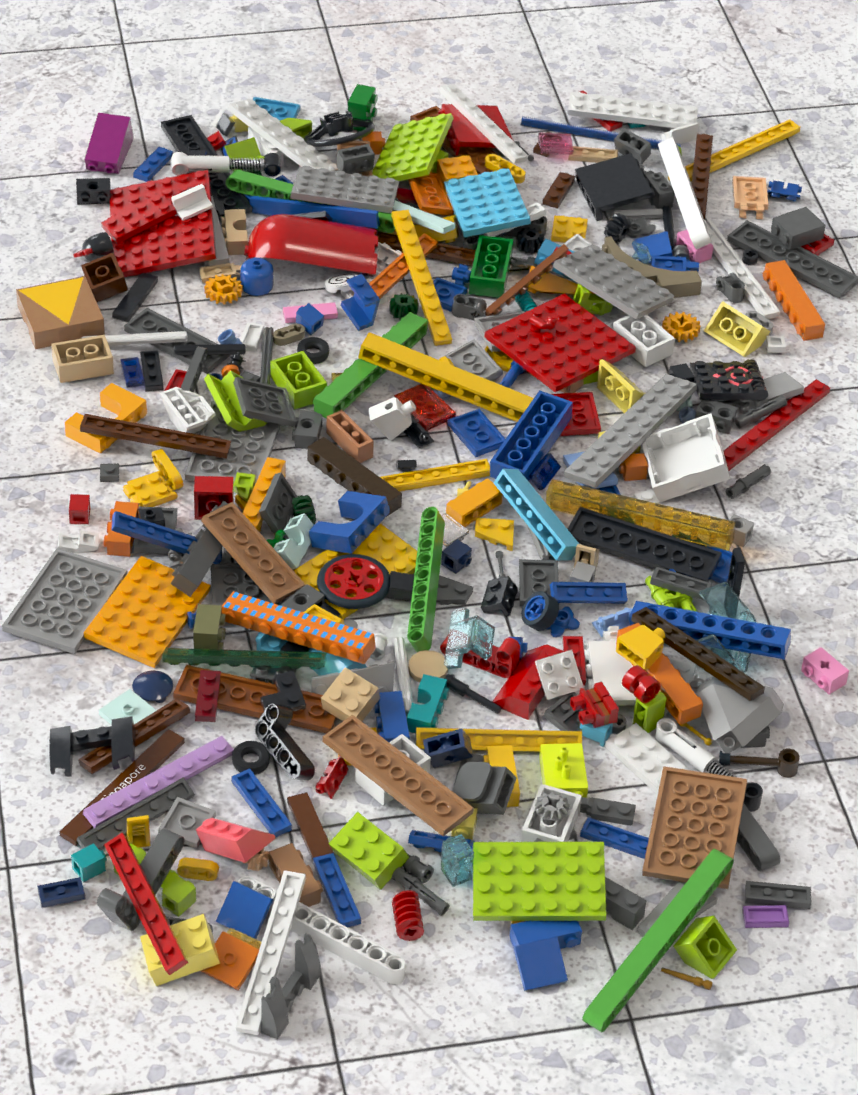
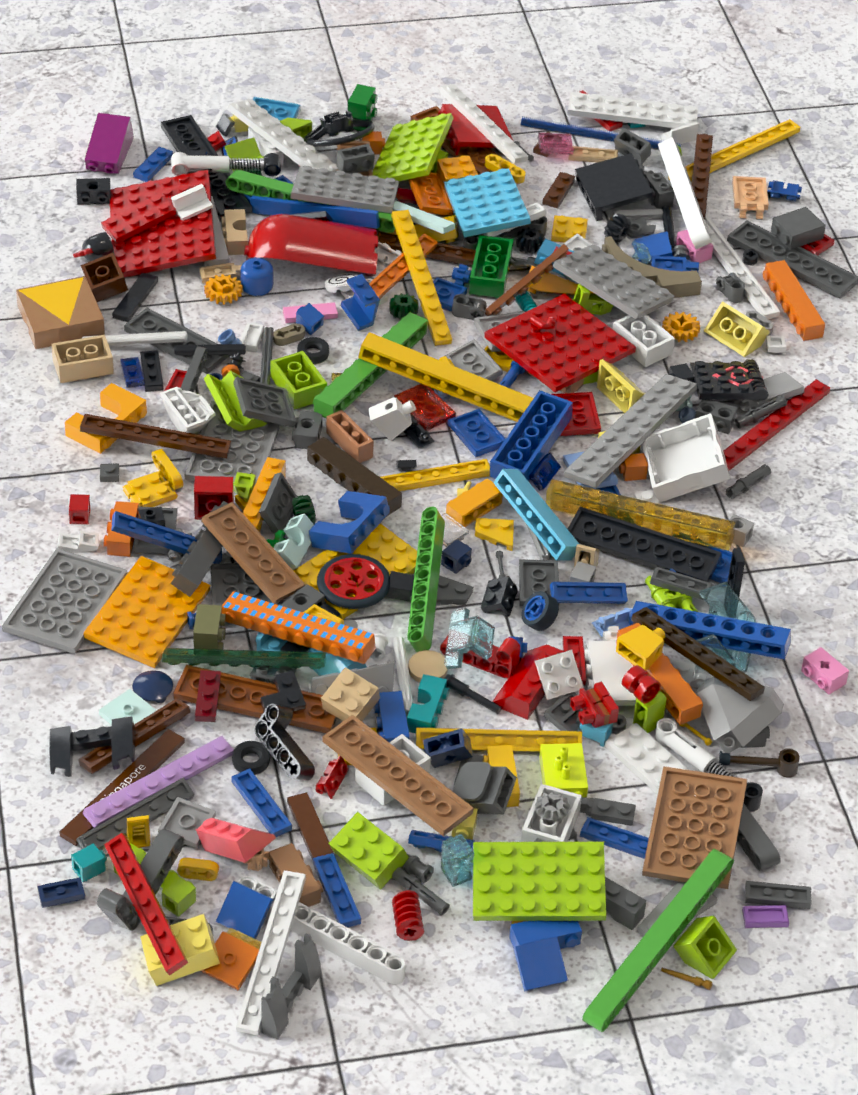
(564, 621): blue animal -> none

